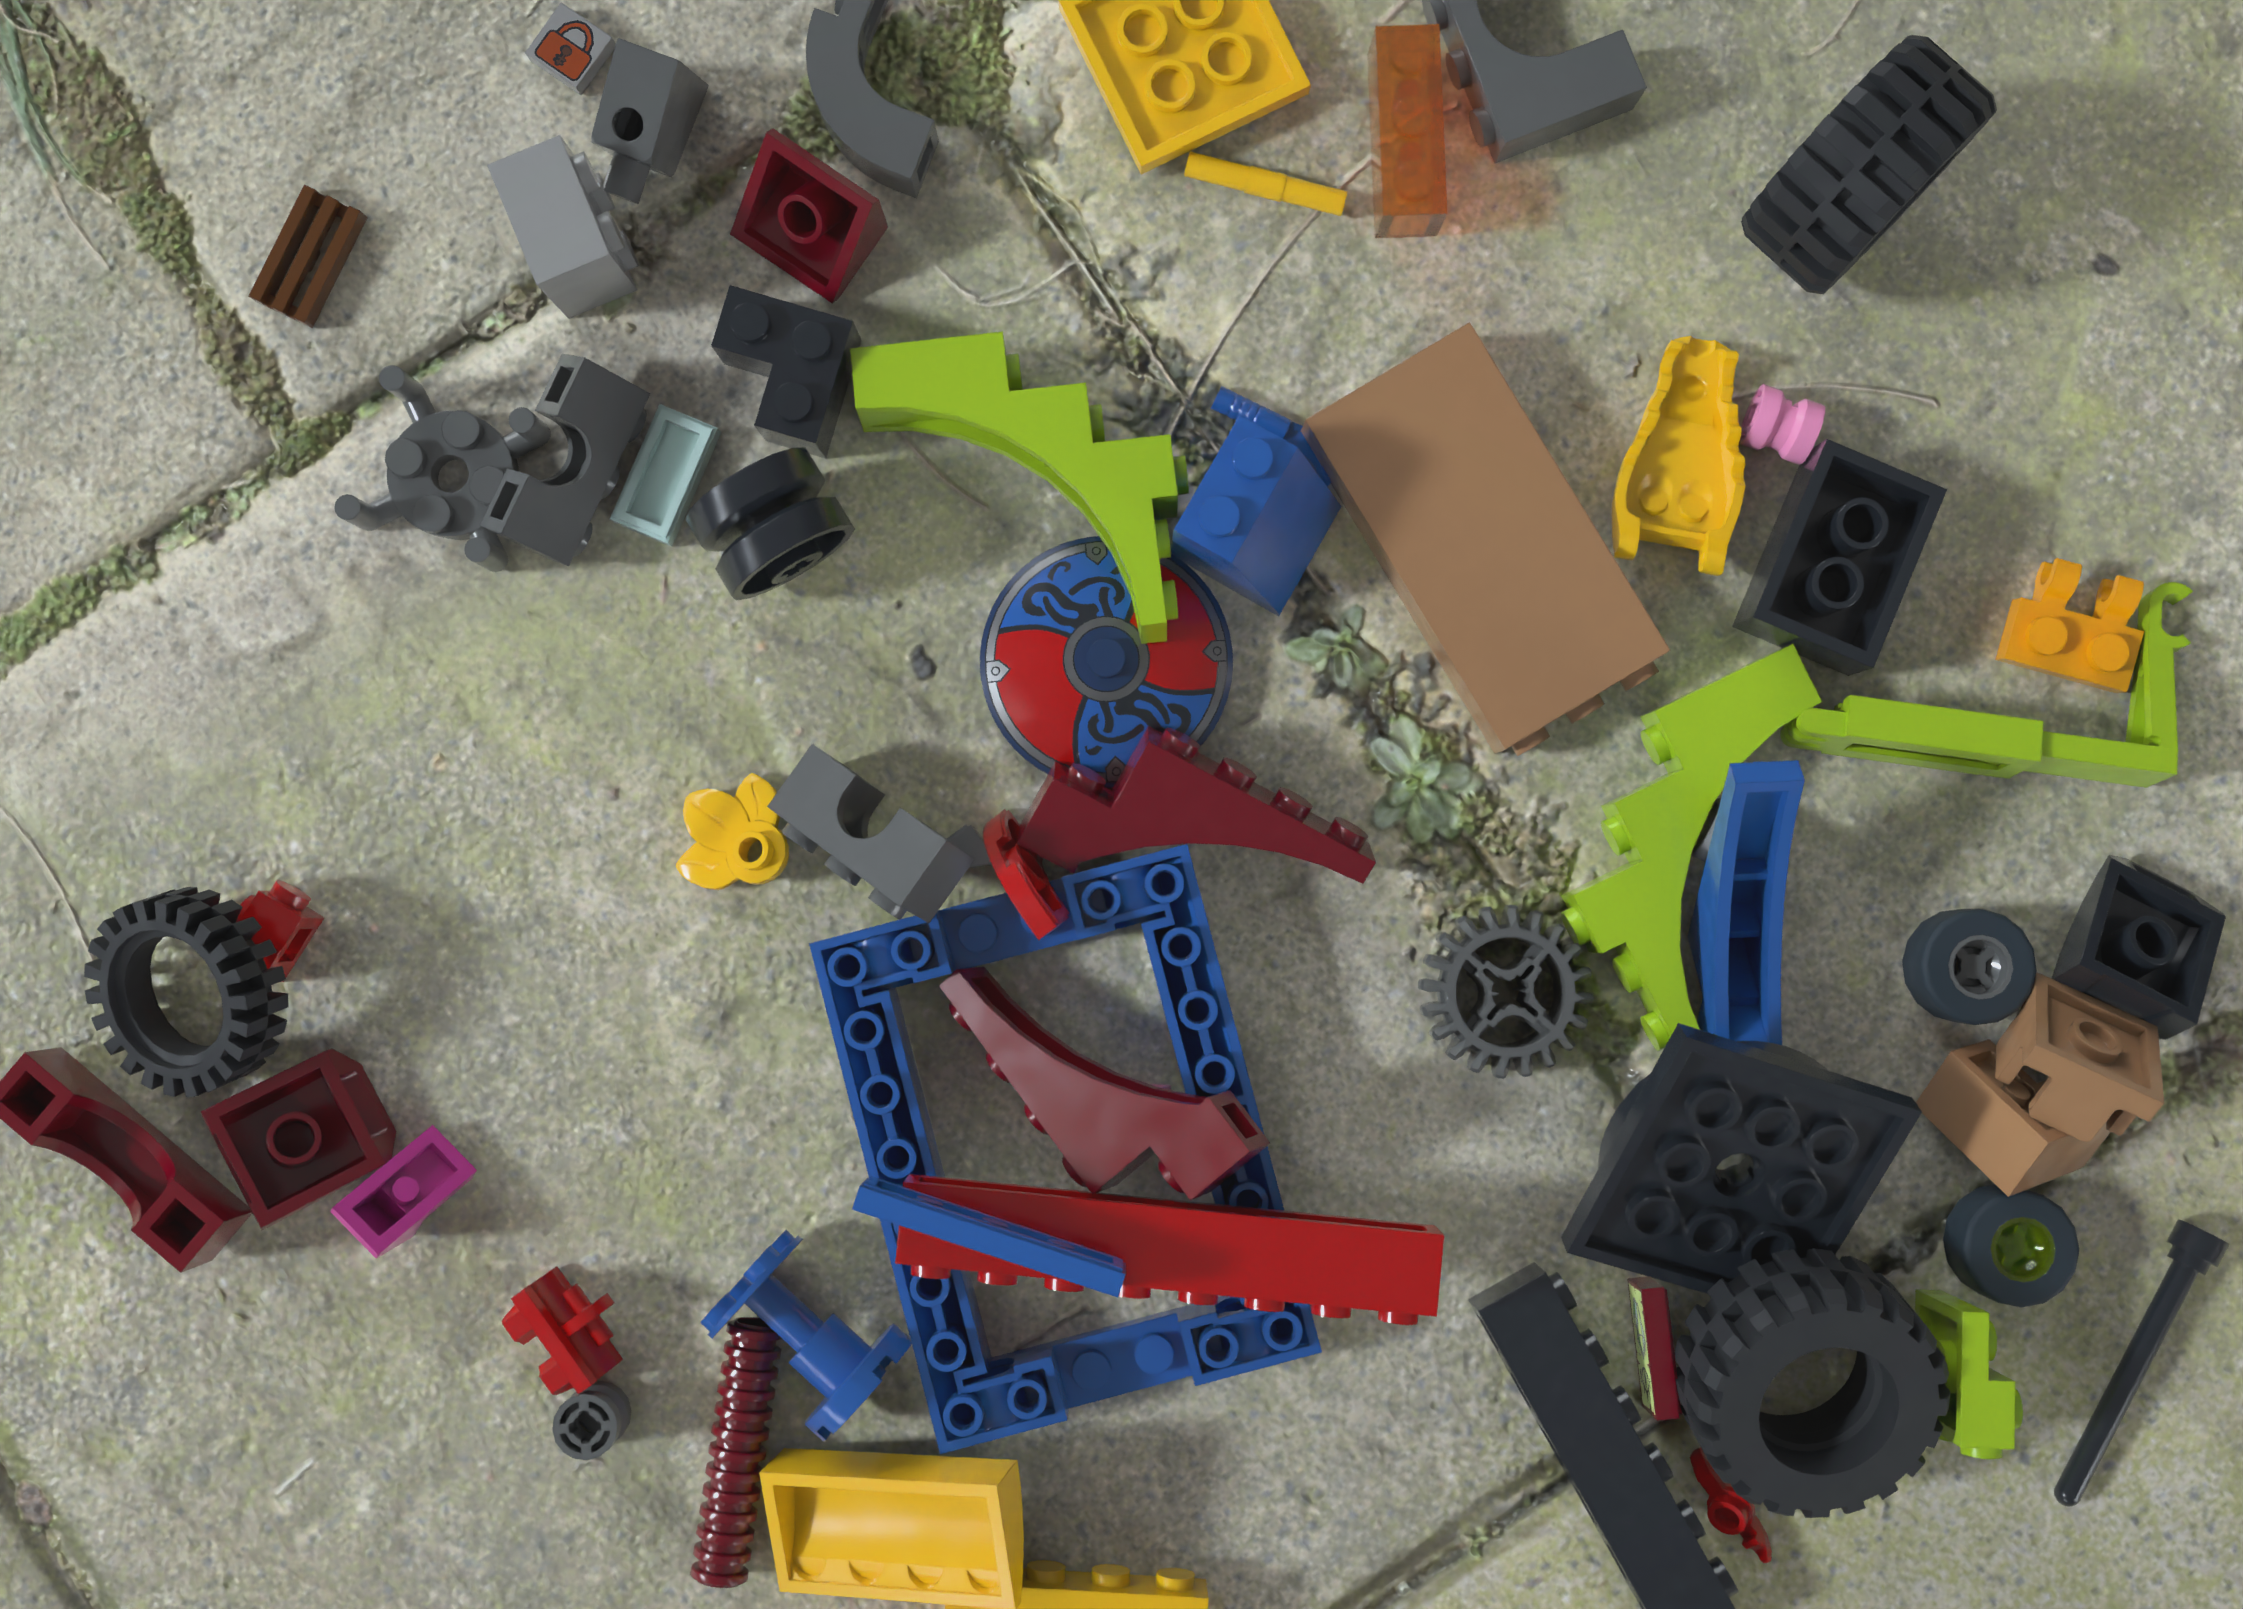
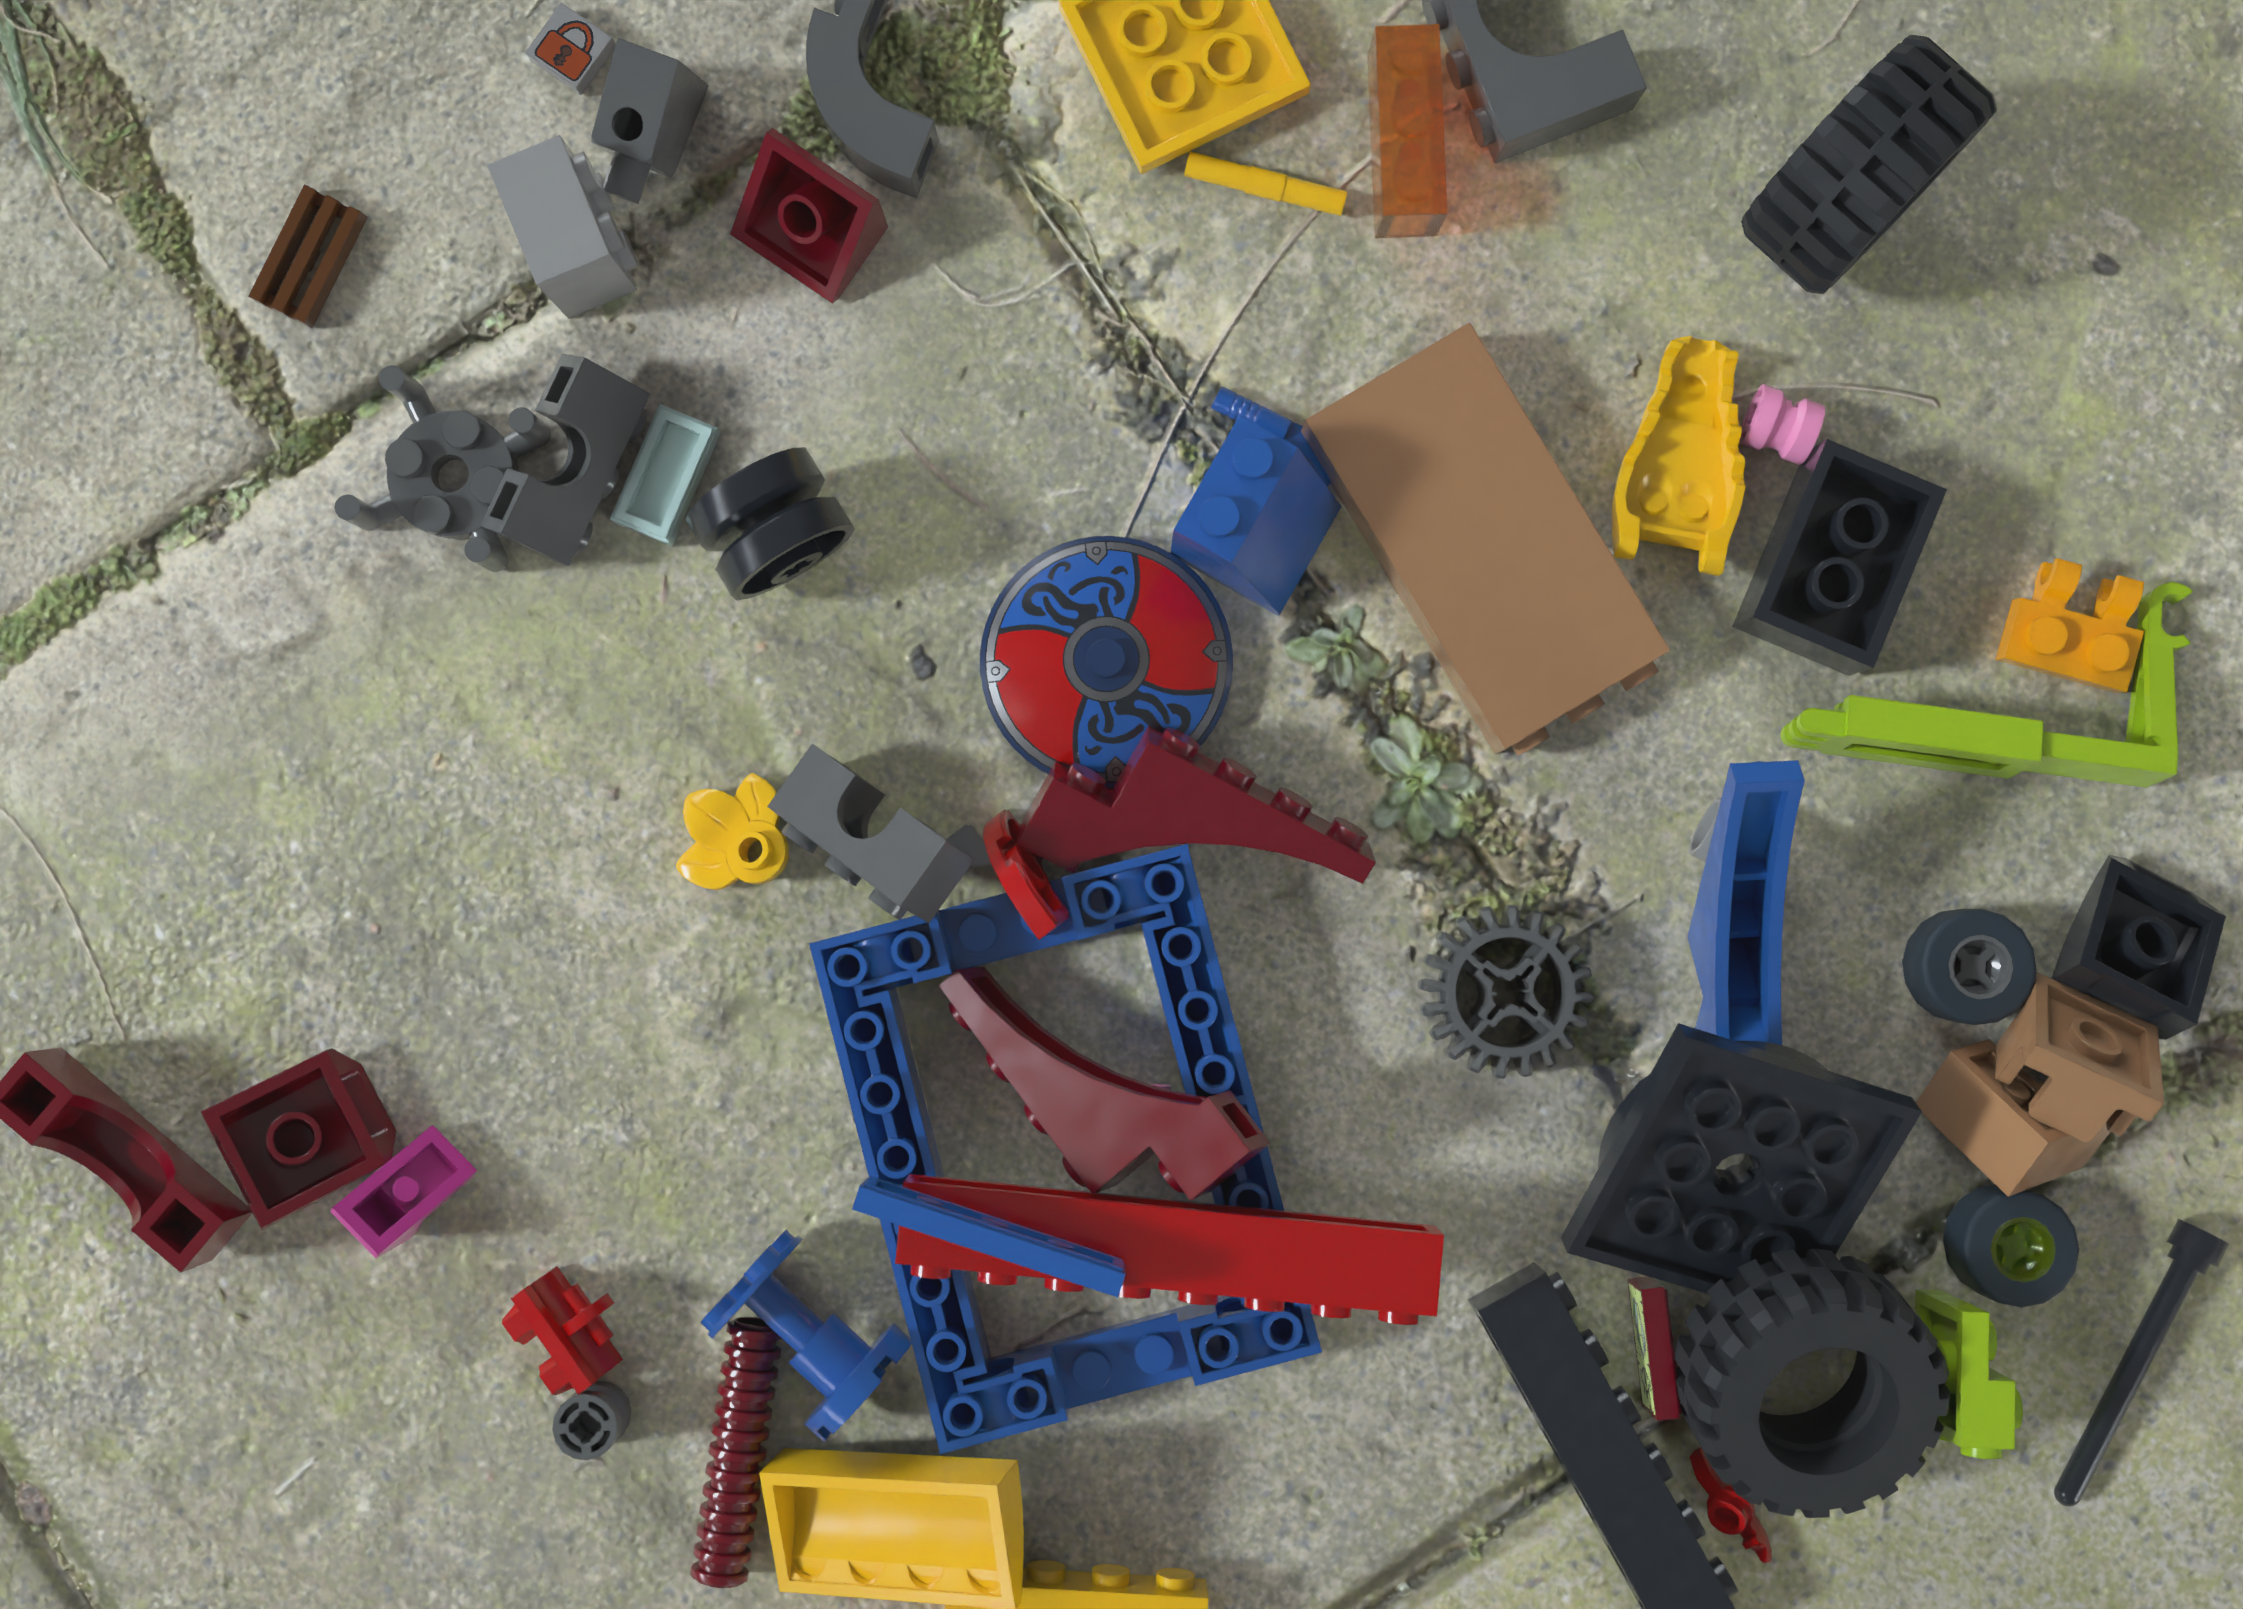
(133, 1008): black tyre -> none
(284, 921): red brick -> none
(802, 356): black brick -> none
(977, 395): lime arch -> none
(1660, 822): lime arch -> none

